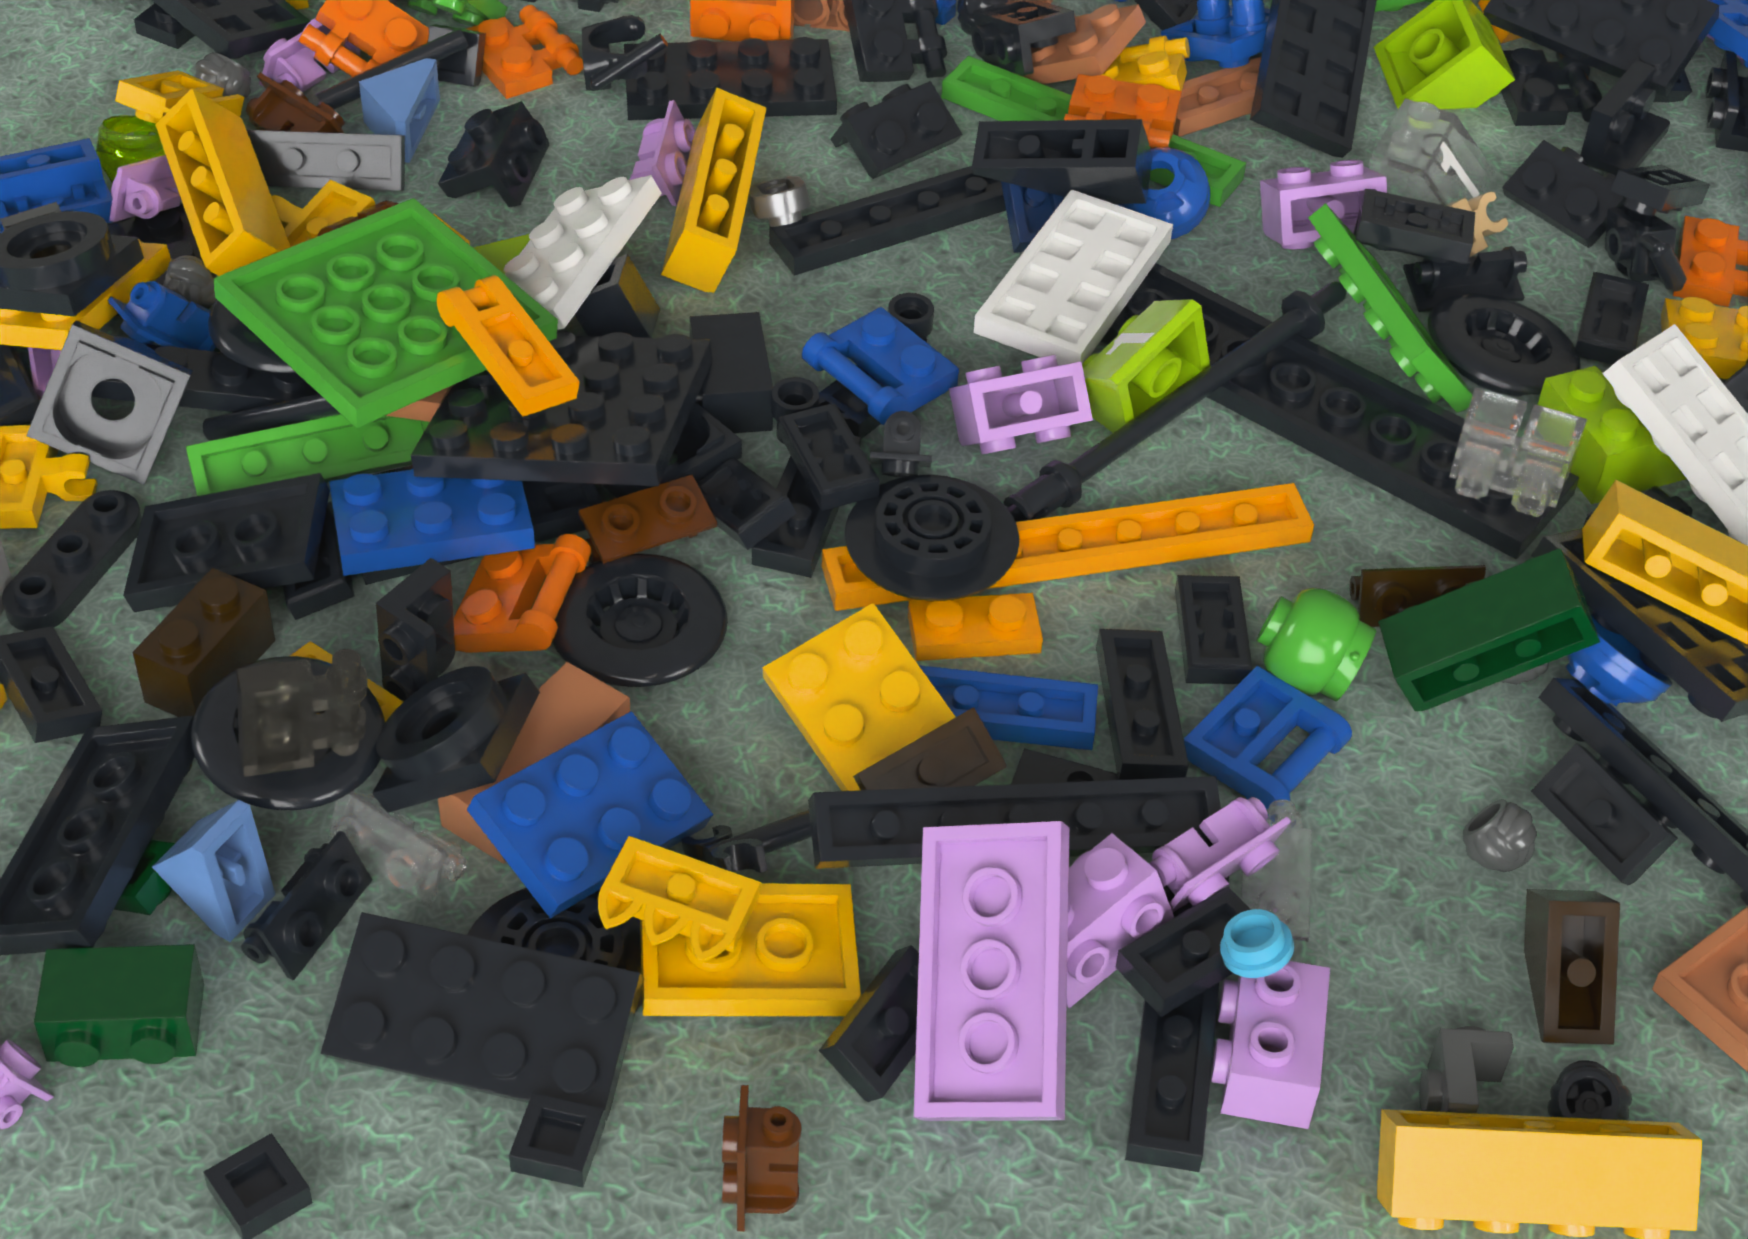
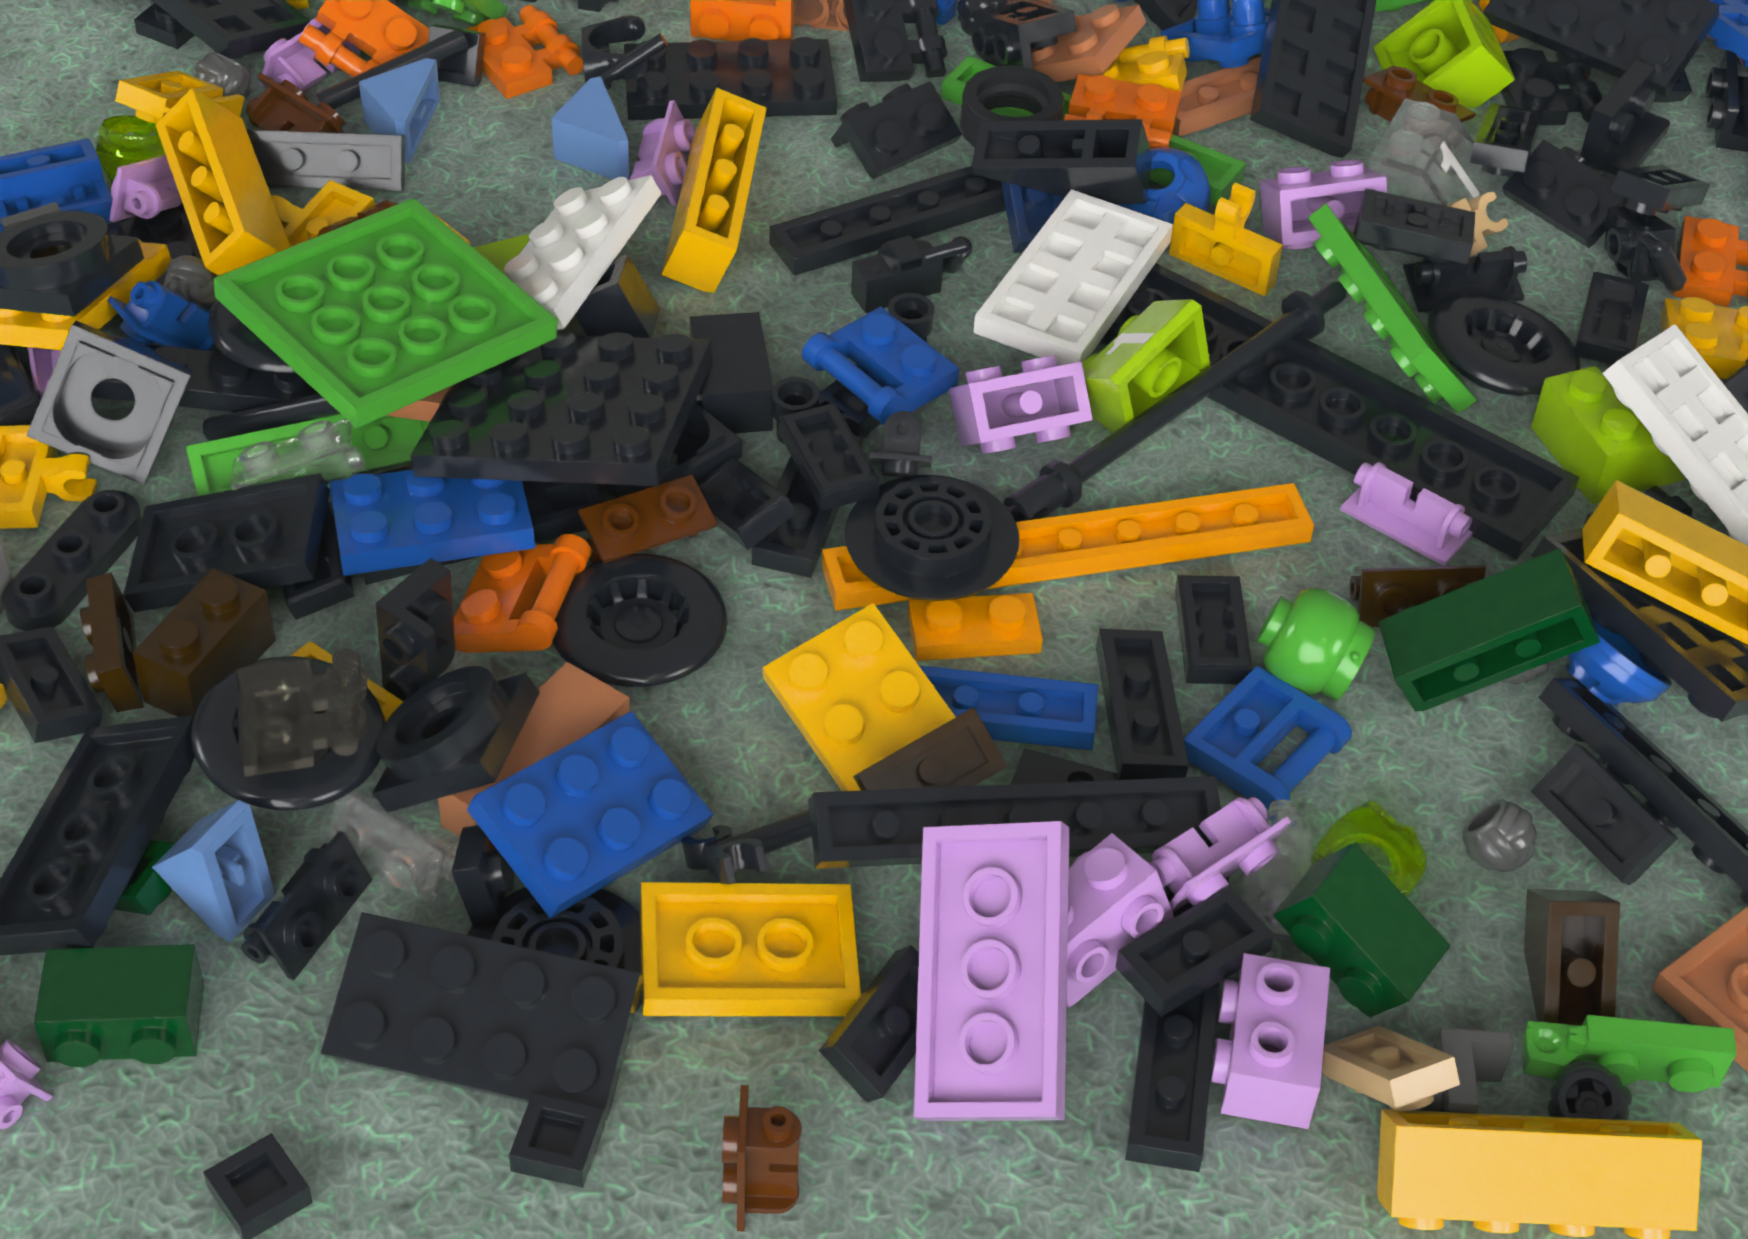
(111, 632): none -> dark brown plate
(315, 450): none -> clear hinge
(481, 876): none -> black plate
(499, 151): black bracket -> none
(509, 345): light orange plate -> none
(590, 132): none -> medium blue slope
(677, 897): yellow plate -> none
(779, 200): flat silver plate -> none
(905, 268): none -> black piece
(1008, 88): none -> black tyre
(1224, 245): none -> yellow plate
(1256, 944): medium azure plate -> none
(1362, 930): none -> dark green brick
(1375, 826): none -> clear neon green piece
(1390, 1068): none -> tan plate
(1397, 83): none -> reddish brown hinge
(1426, 526): none -> lavender hinge
(1506, 139): none -> black plate
(1526, 466): clear hips -> none
(1634, 1049): none -> bright green hinge

